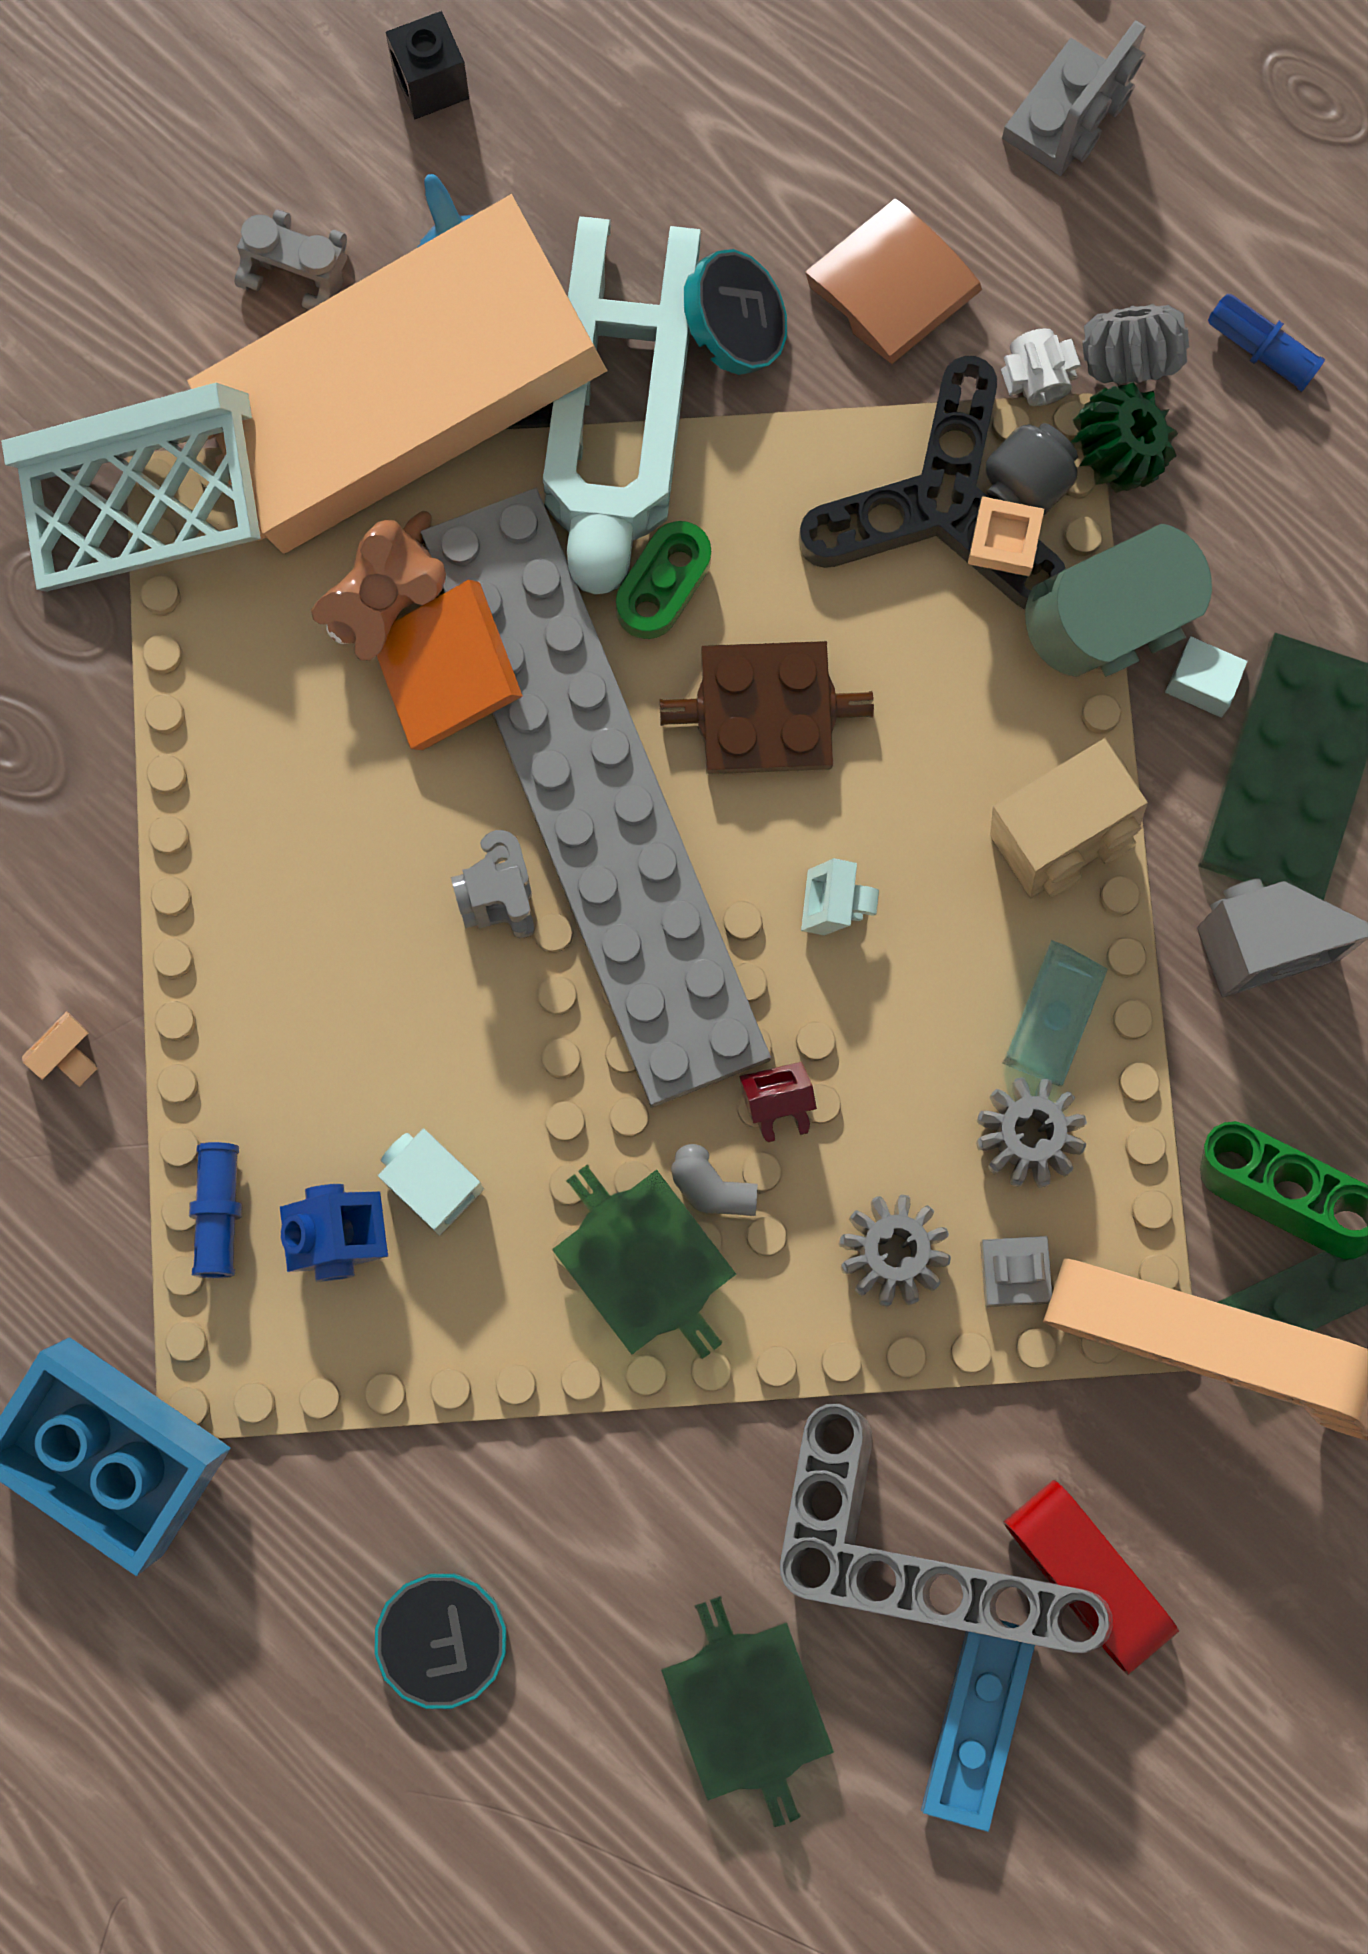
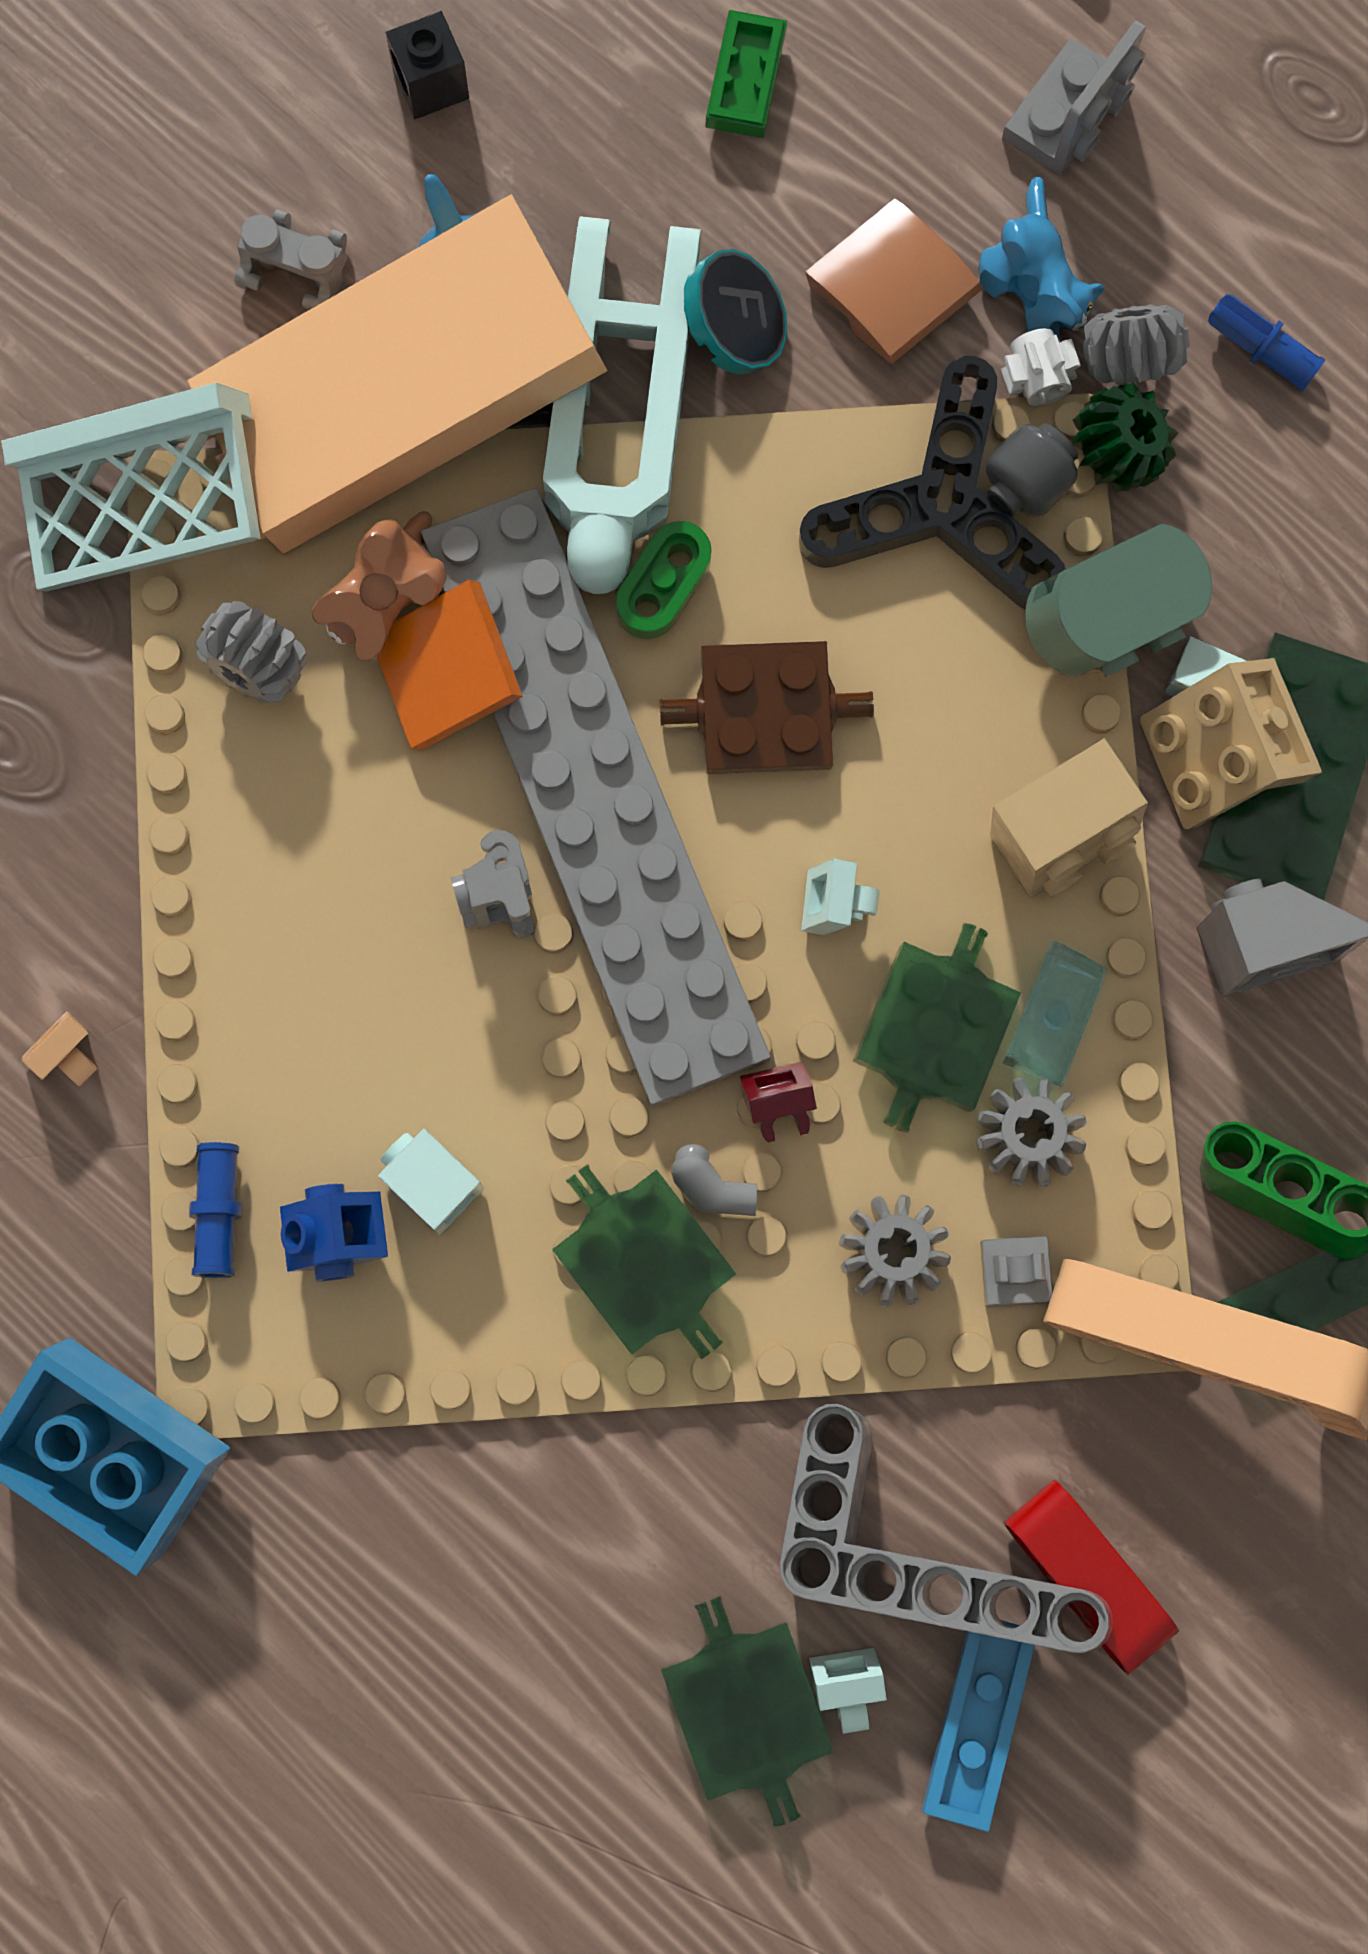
(251, 652): none -> light grey gear
(440, 1641): black tile -> none
(746, 74): none -> green plate
(847, 1684): none -> light aqua tile
(936, 1027): none -> clear green plate
(1006, 536): light nougat tile -> none
(1035, 269): none -> dark azure animal
(1228, 740): none -> tan bracket

